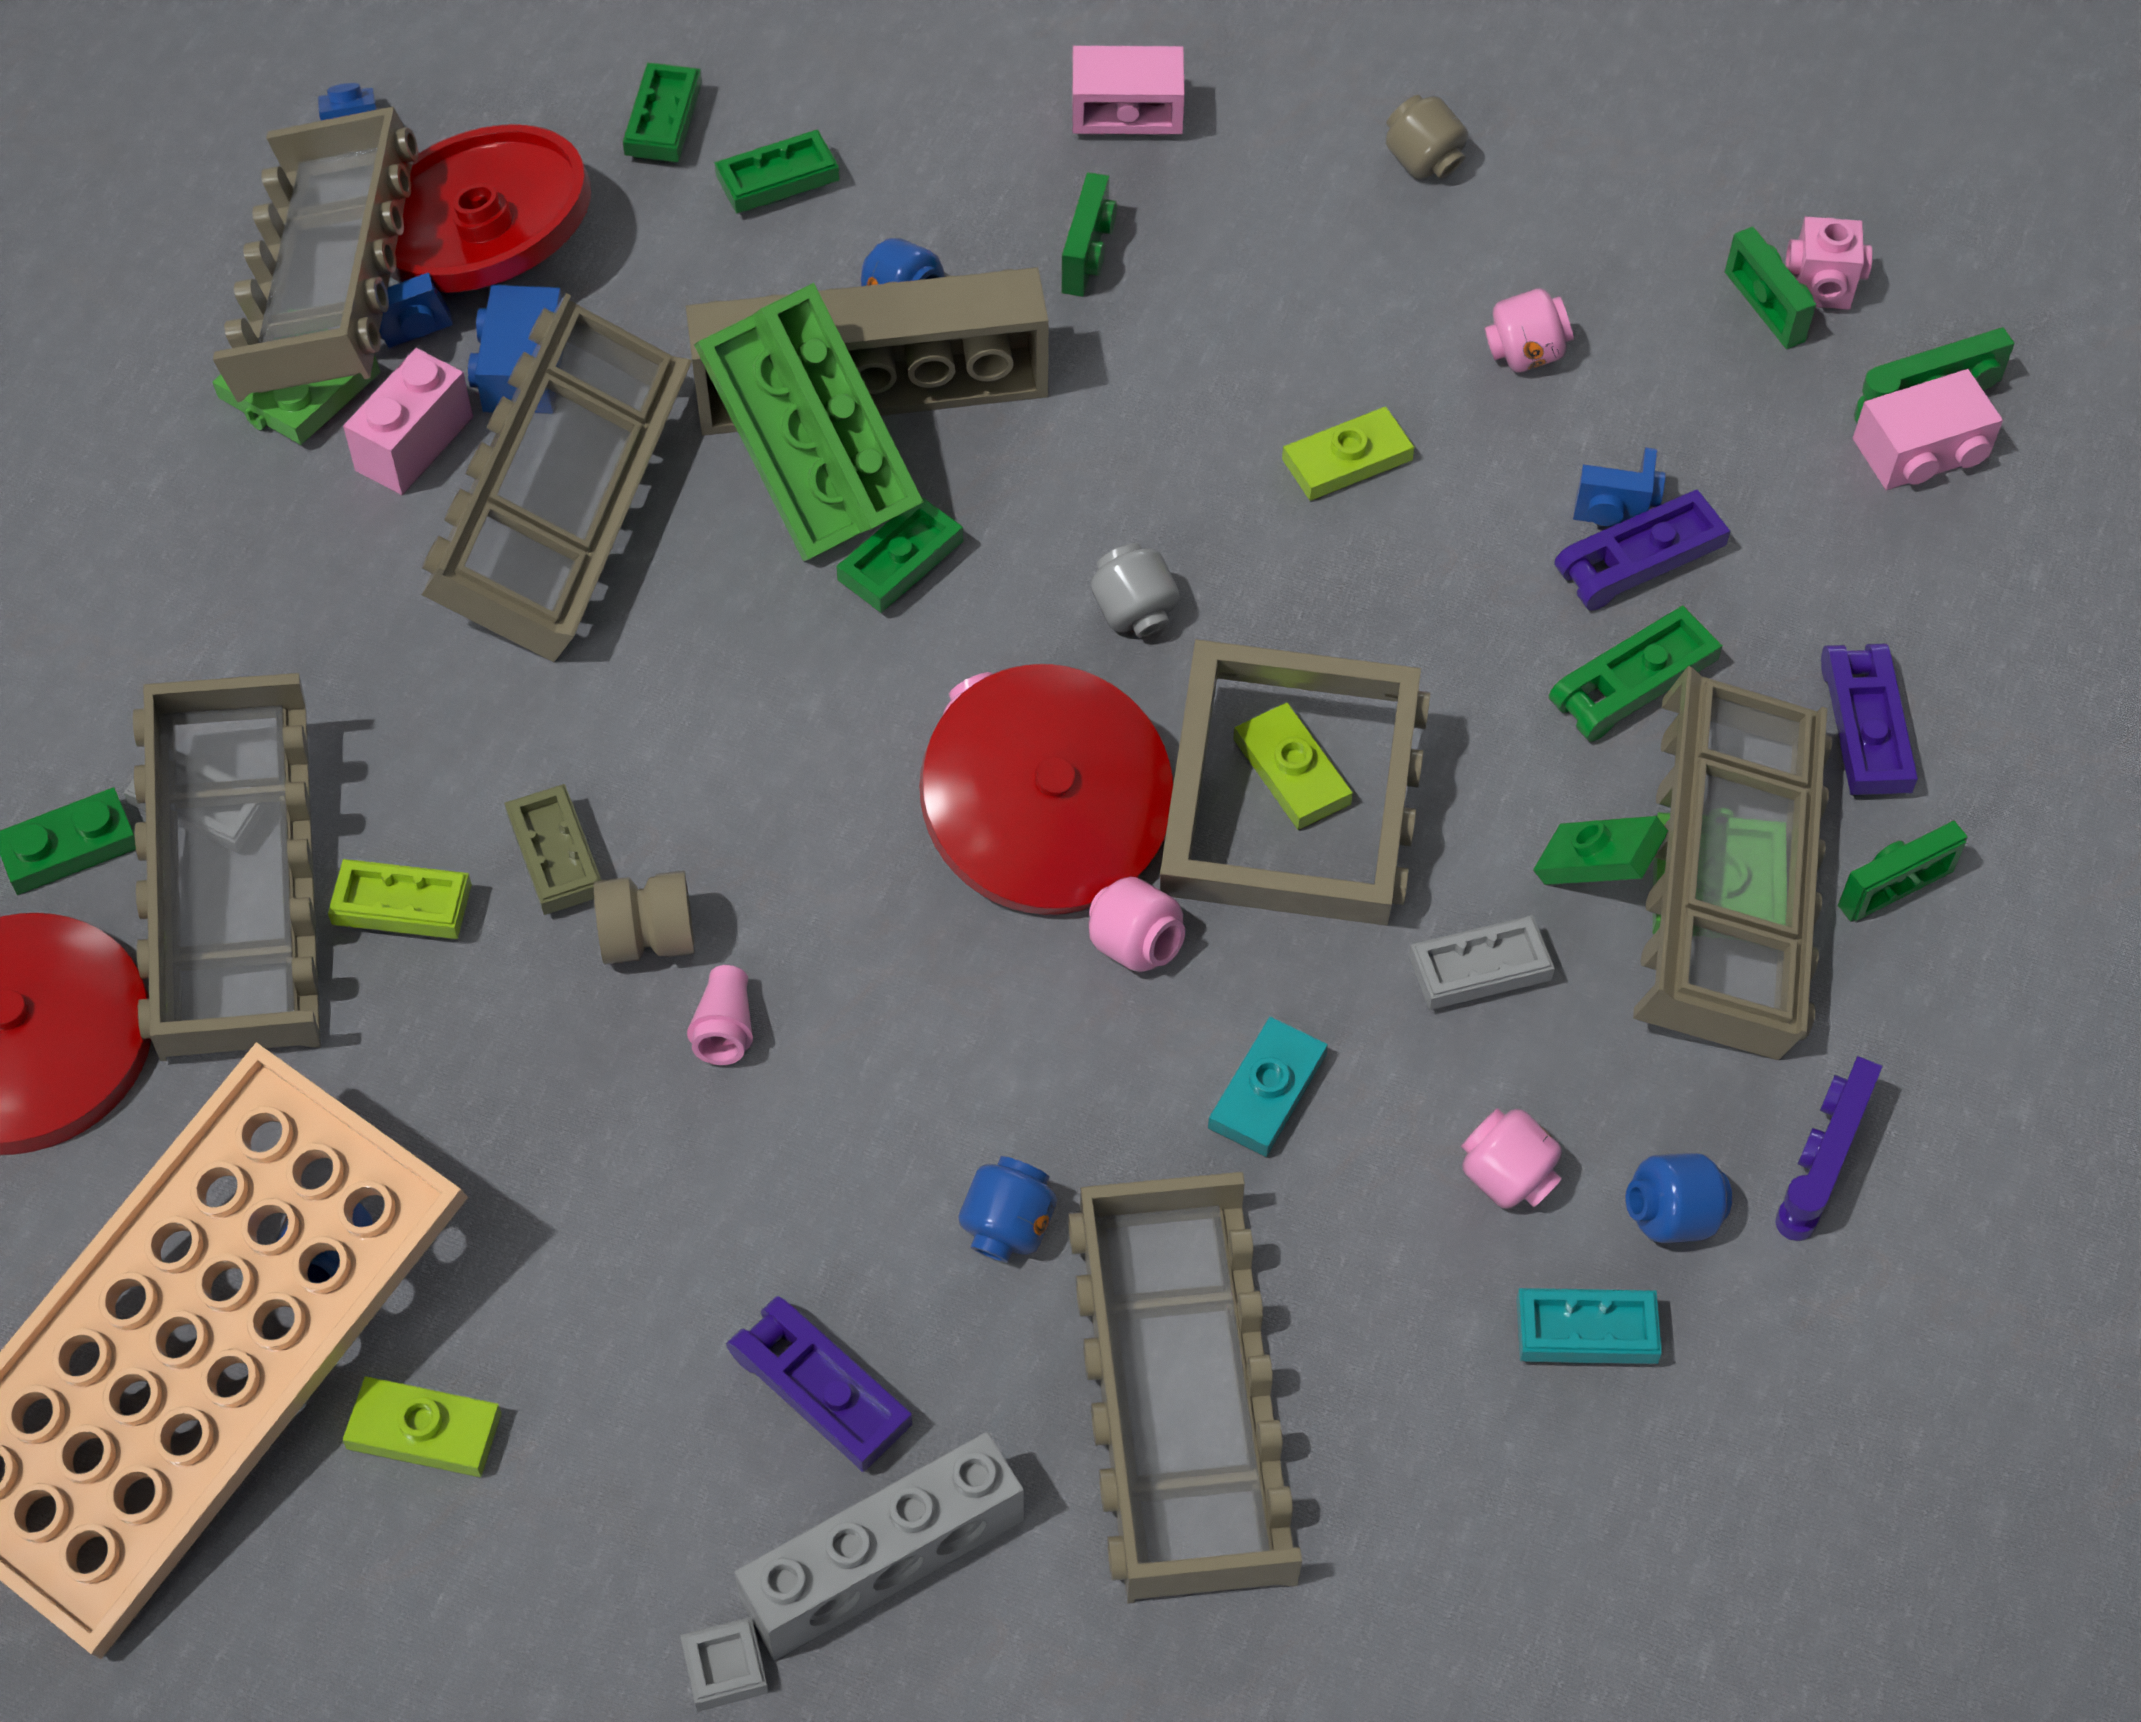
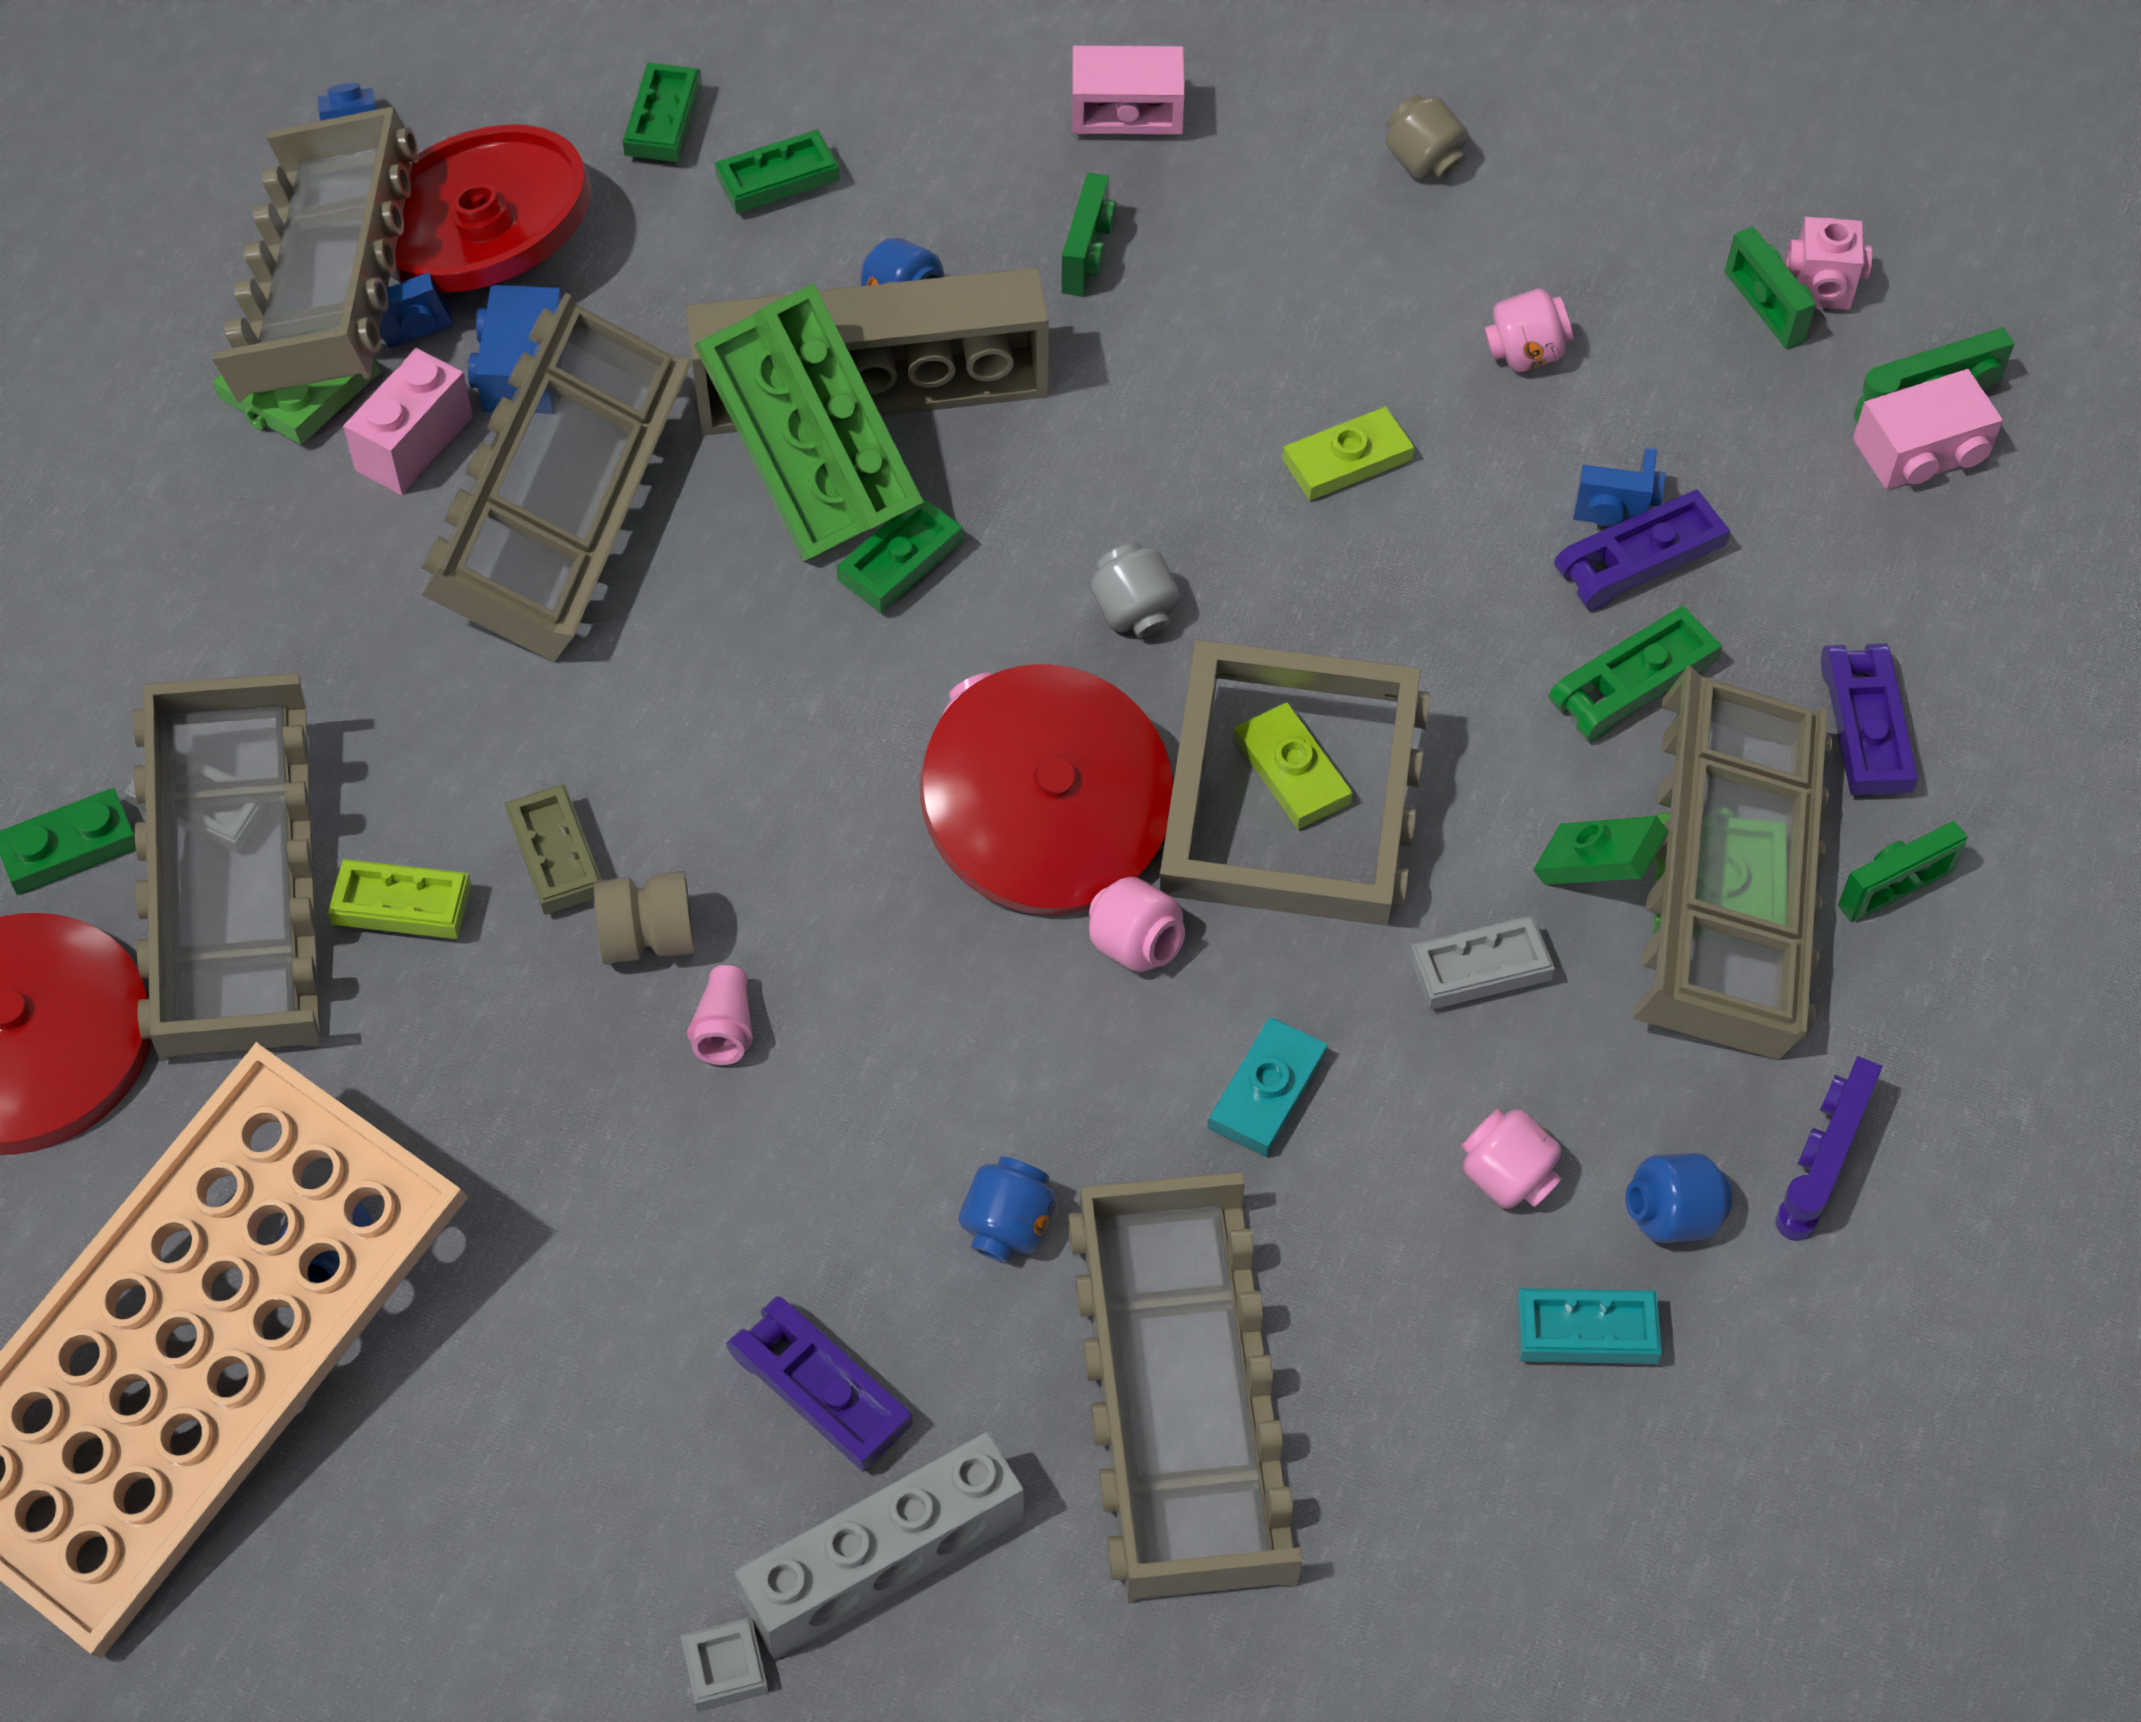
(422, 1426): lime plate -> none

